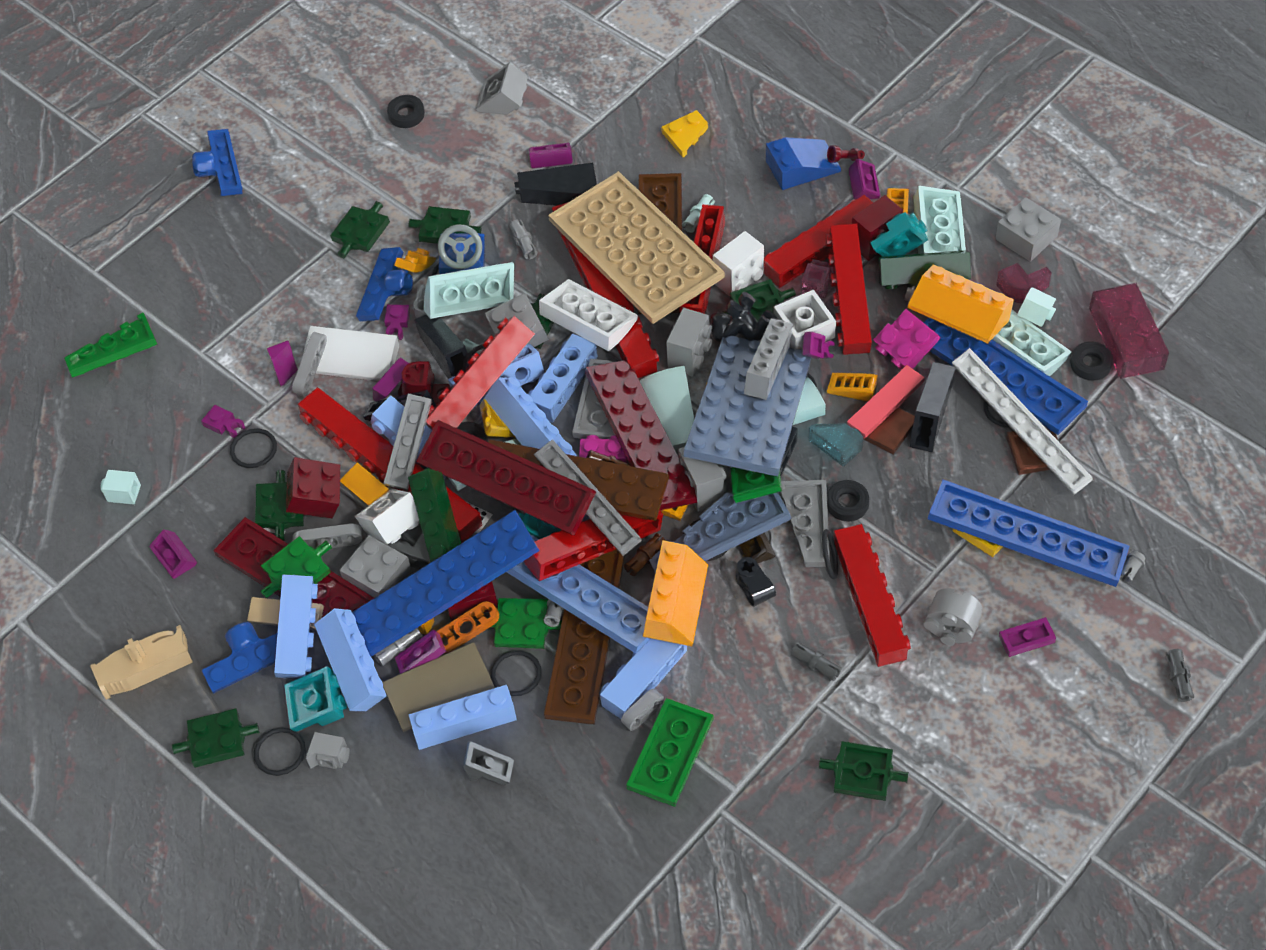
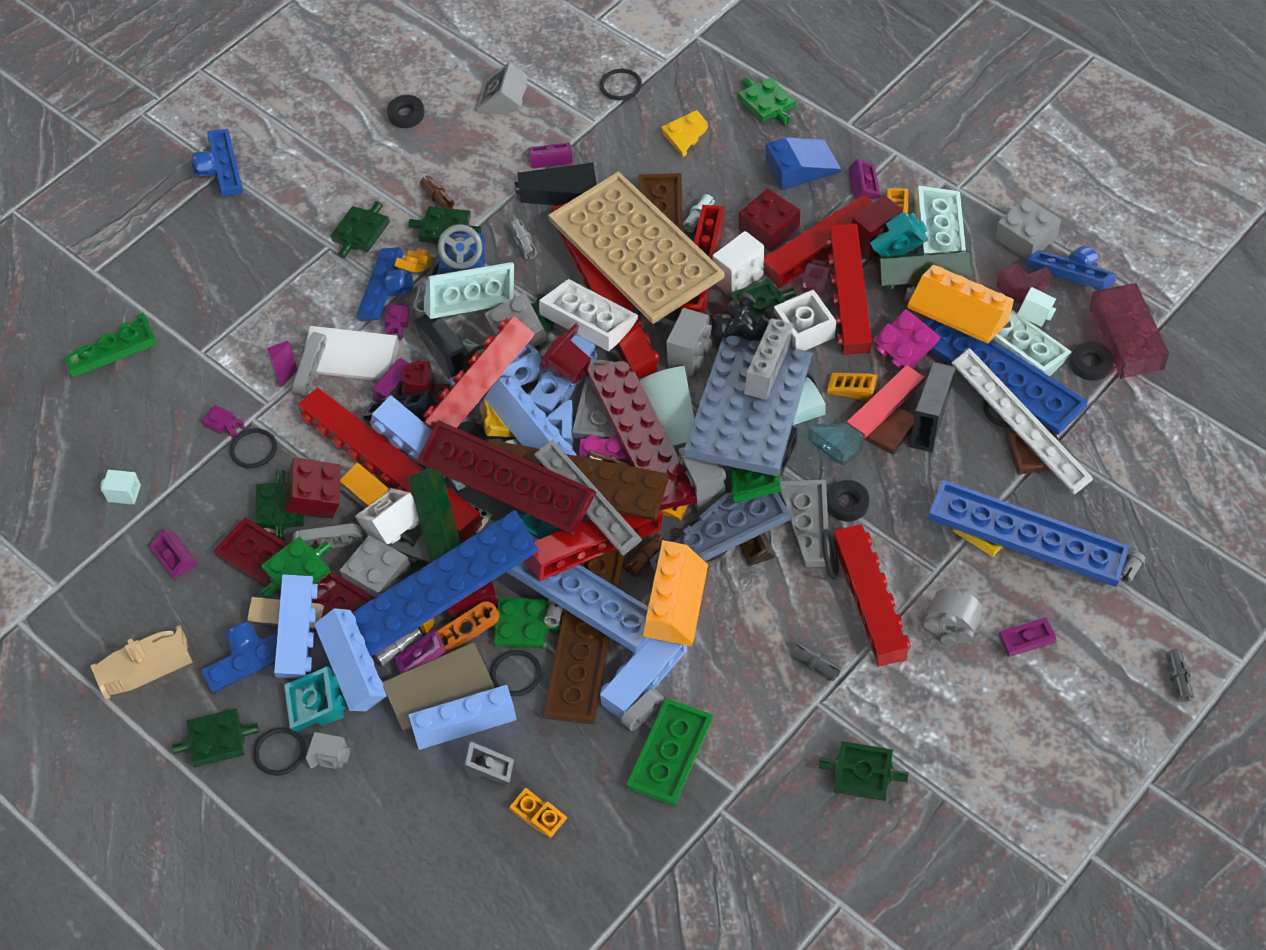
(407, 442): light grey plate -> none
(436, 192): none -> reddish brown pin
(537, 814): none -> light orange slope
(563, 420): none -> light blue slope
(566, 358): none -> dark red container
(622, 70): none -> black piece
(754, 582): black piece -> none
(766, 100): none -> green plate
(769, 219): none -> dark red brick
(816, 346): magenta plate -> none
(834, 154): dark red piece -> none
(1076, 267): none -> blue plate

